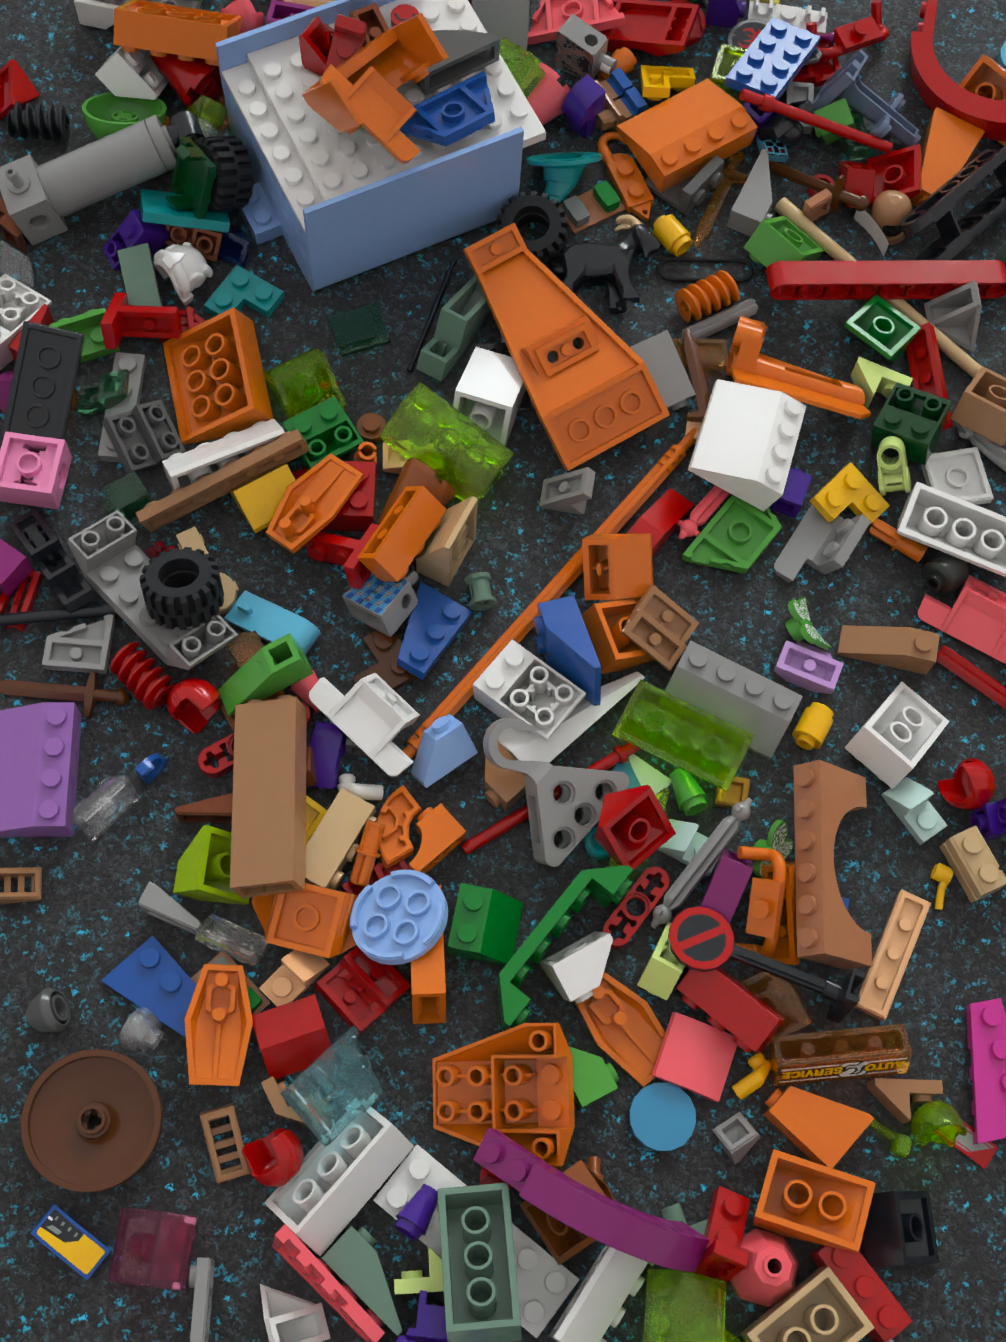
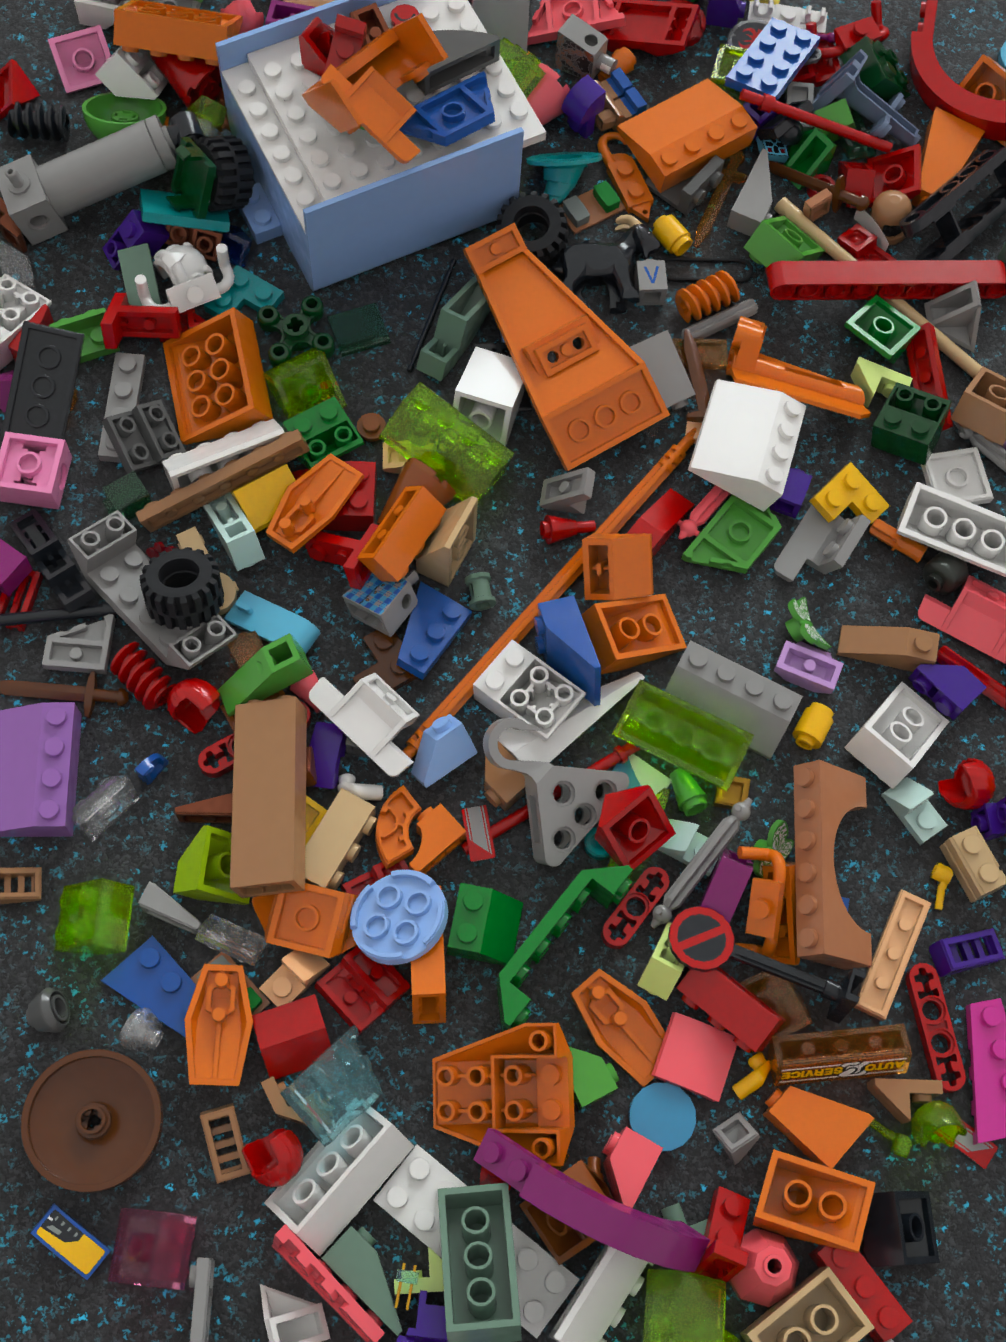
(80, 57): none -> bright pink slope
(94, 917): none -> clear neon green slope
(103, 394): clear green slope -> none
(195, 291): none -> white piece
(234, 531): none -> light aqua slope
(295, 330): none -> dark green gear
(366, 452): orange pin -> none
(367, 853): orange axle -> none
(407, 1277): none -> piece
(417, 1213): dark purple cone -> none
(478, 833): none -> sticker
(558, 528): none -> red cone
(579, 966): white slope -> none
(629, 1164): none -> coral slope
(651, 282): none -> light grey brick
(658, 80): yellow plate -> none
(659, 627): medium nougat slope -> none
(811, 154): none -> green slope
(862, 245): none -> red slope
(880, 69): none -> dark green slope
(893, 472): yellowish green piece -> none
(941, 1026): none -> red beam
(947, 957): none -> dark purple slope
(948, 686): none -> dark purple slope

